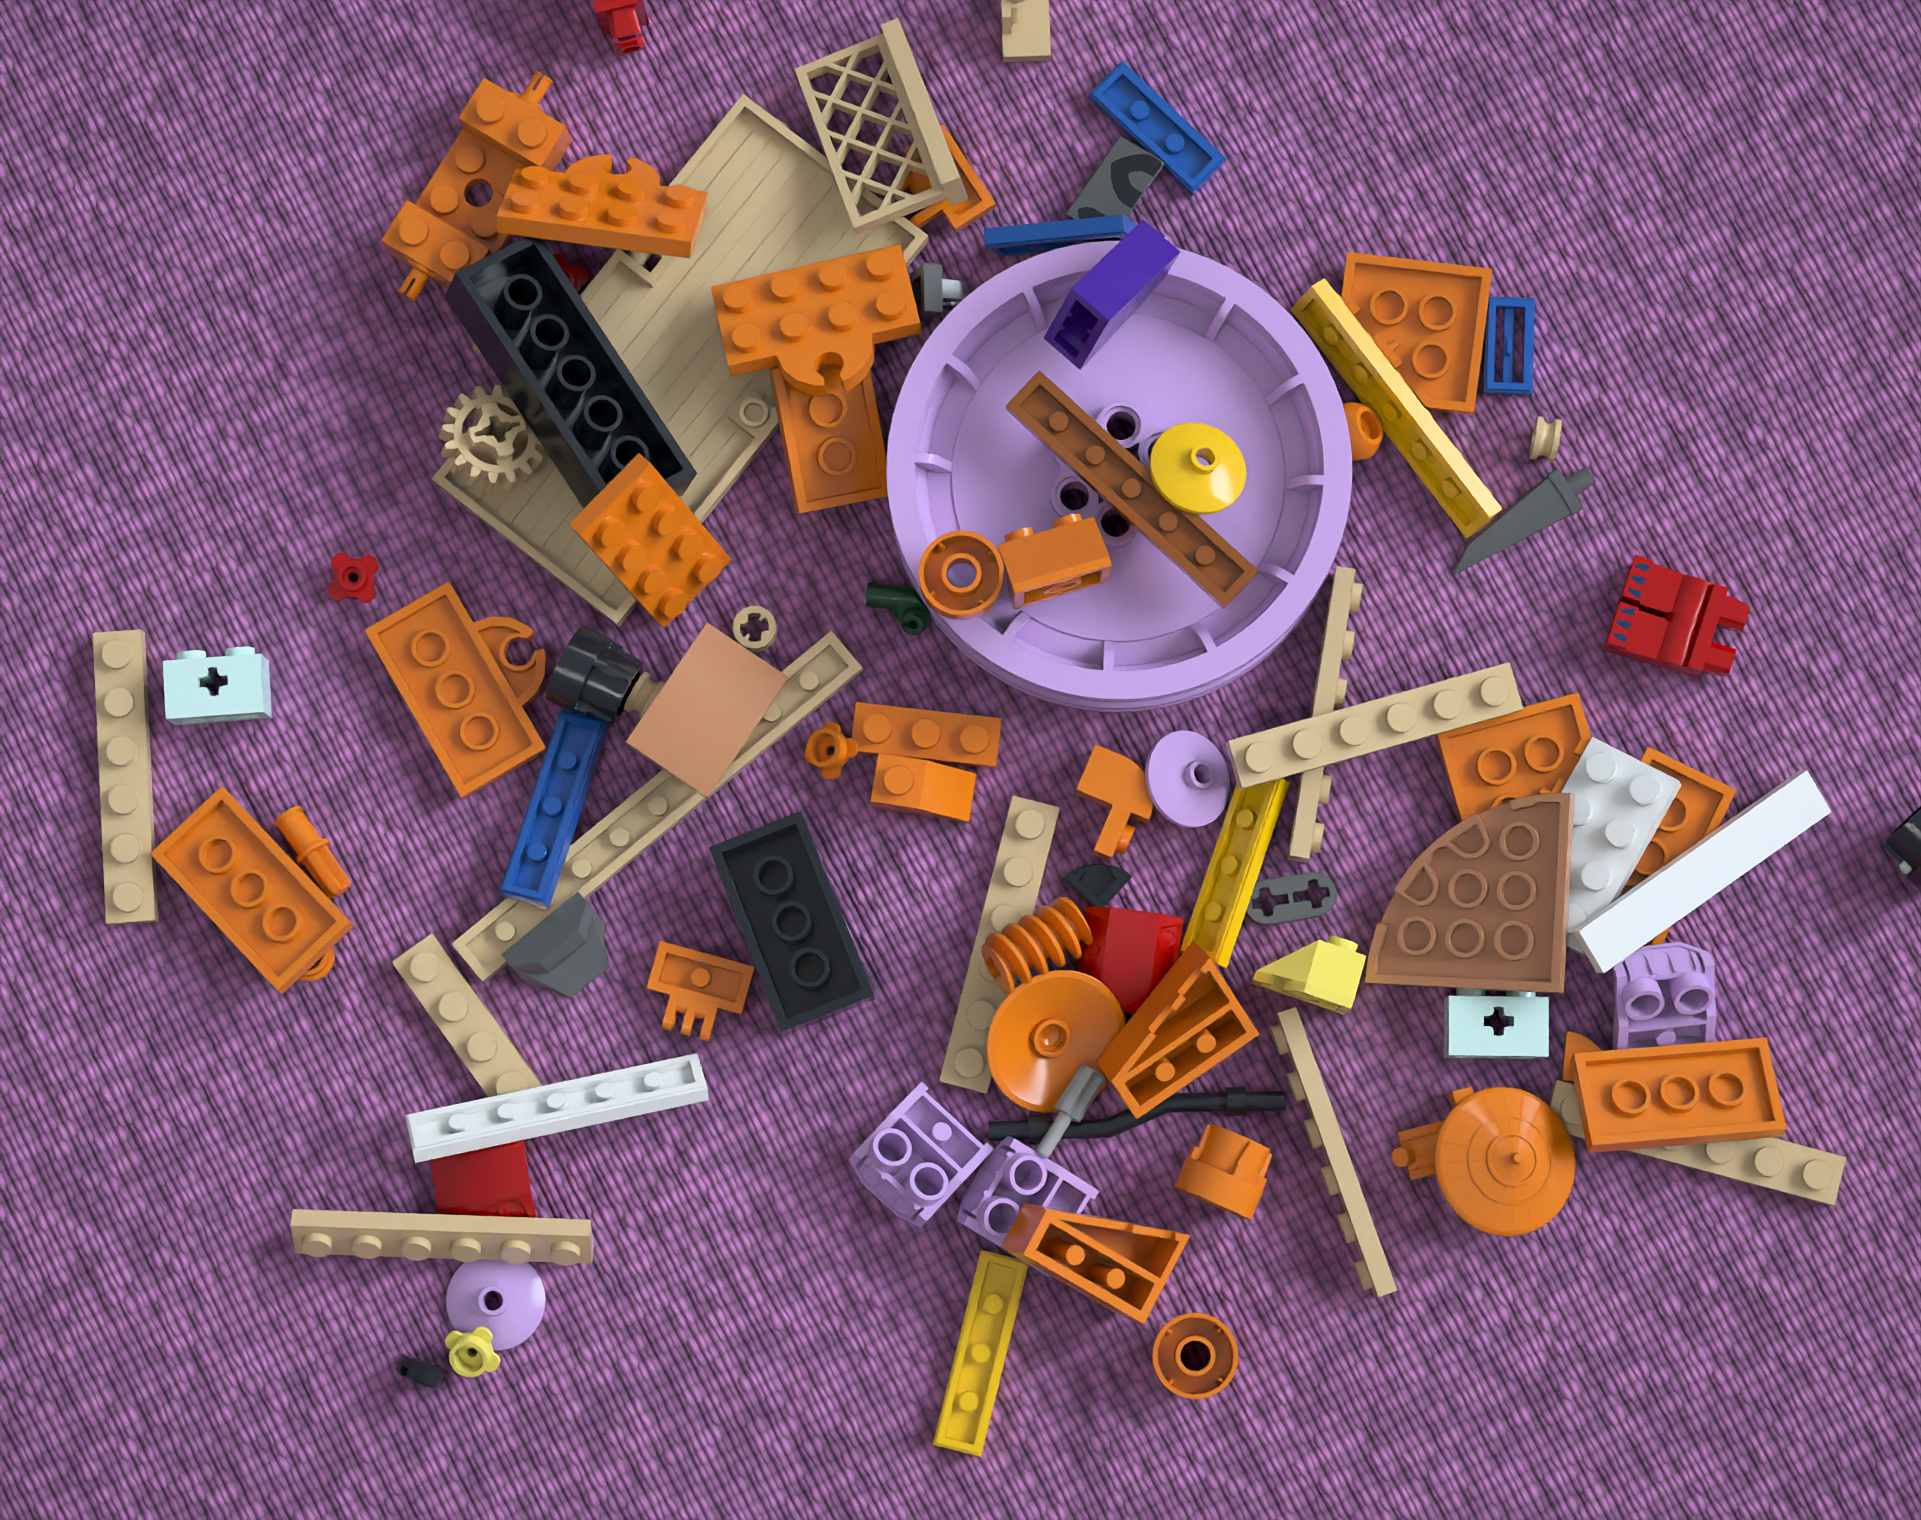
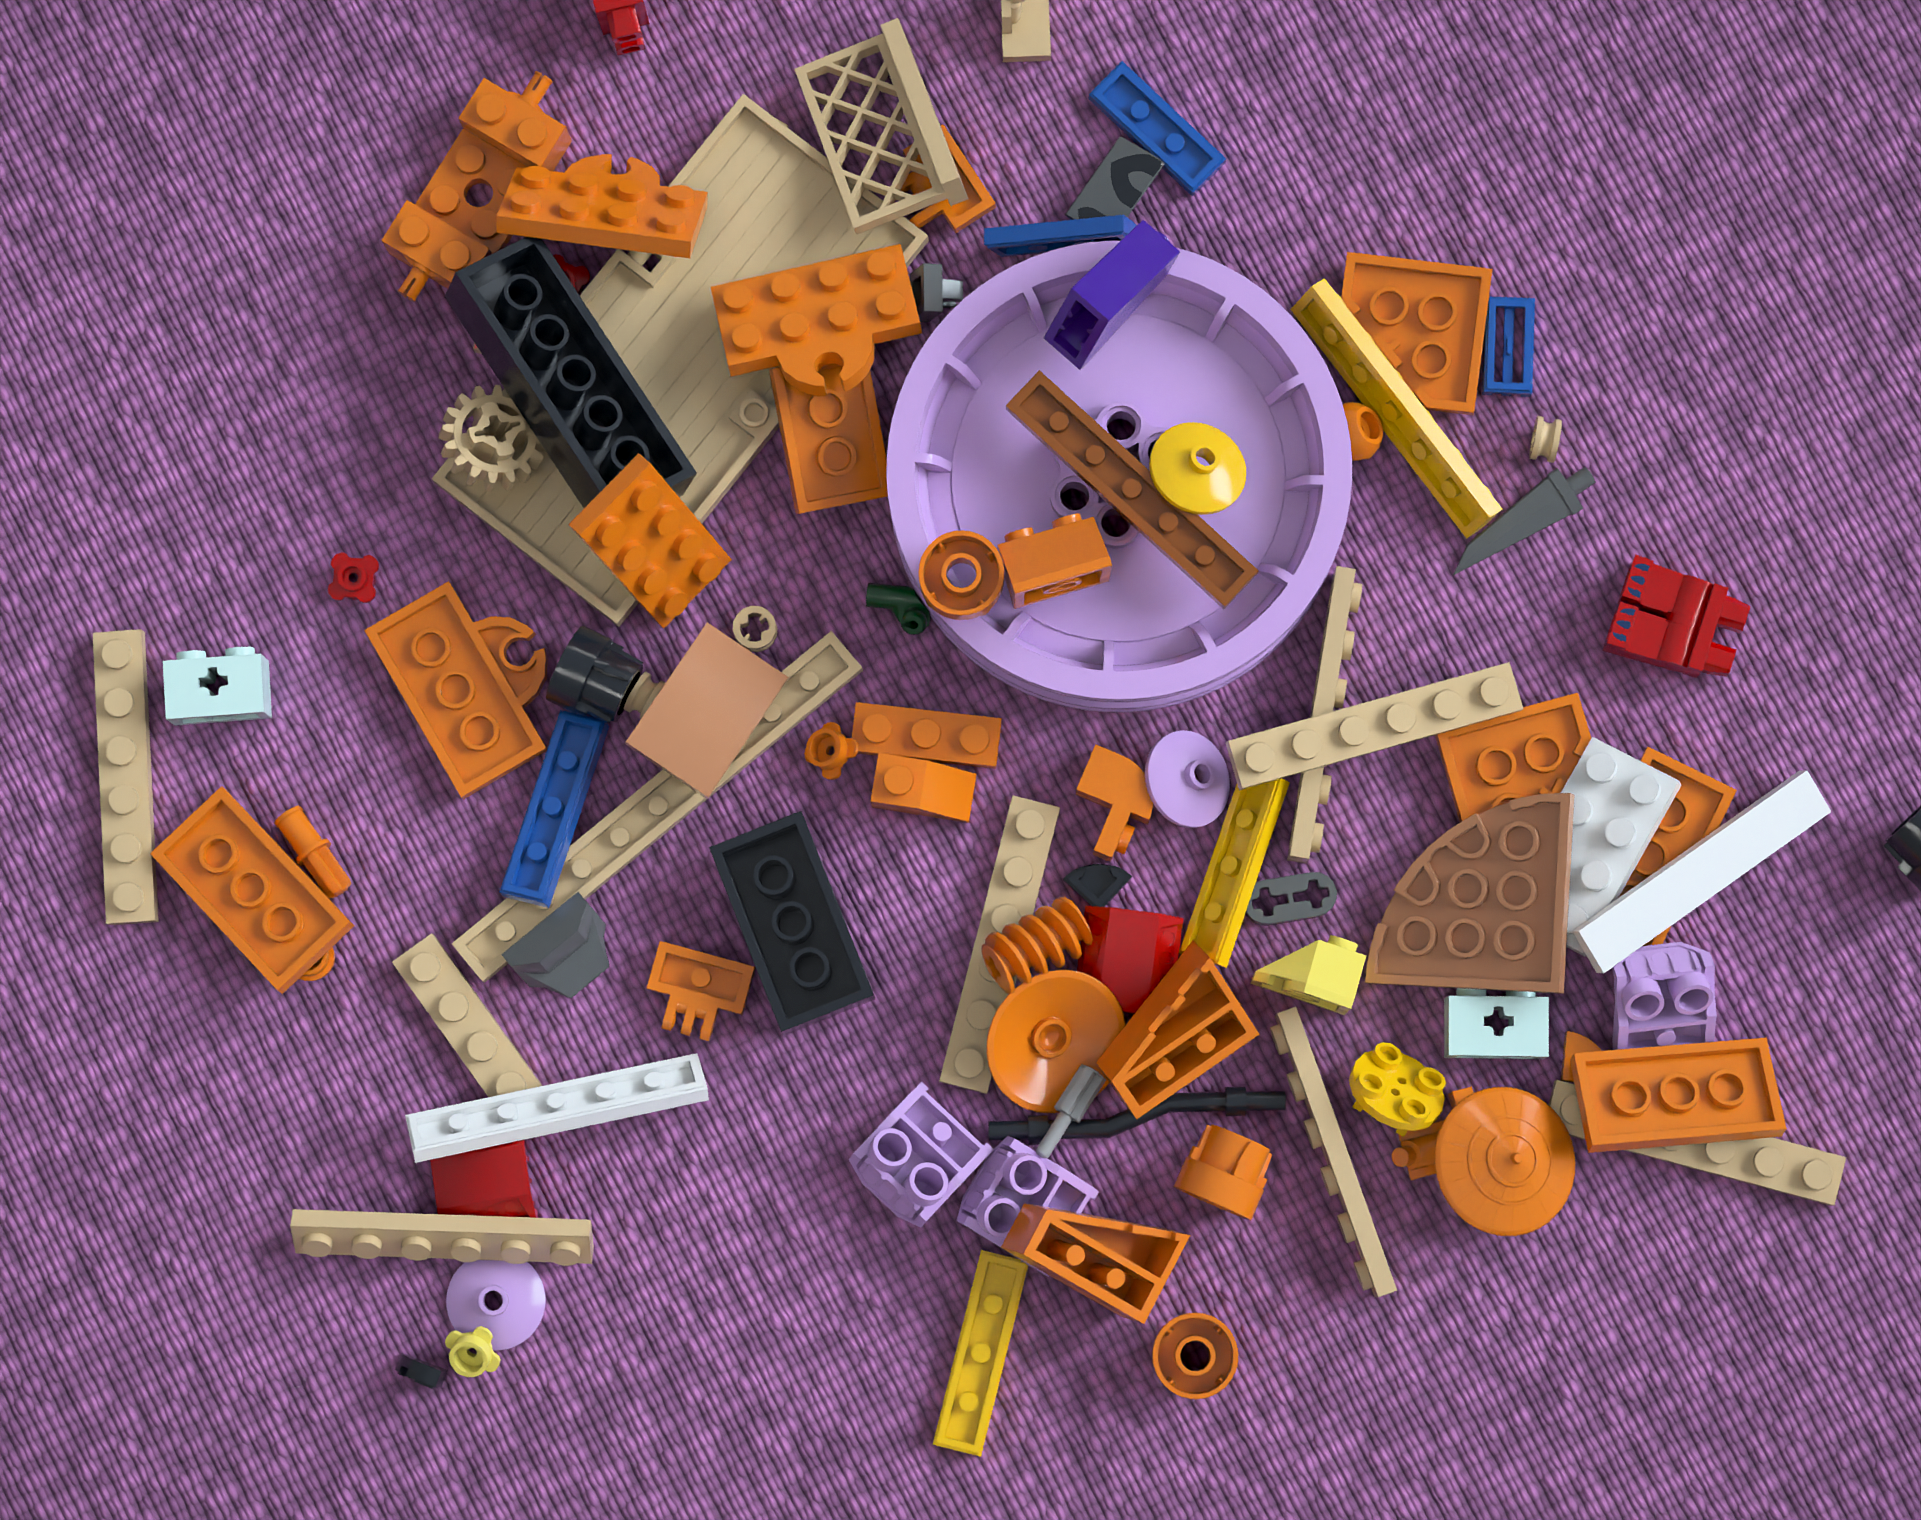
(1397, 1089): none -> yellow plate

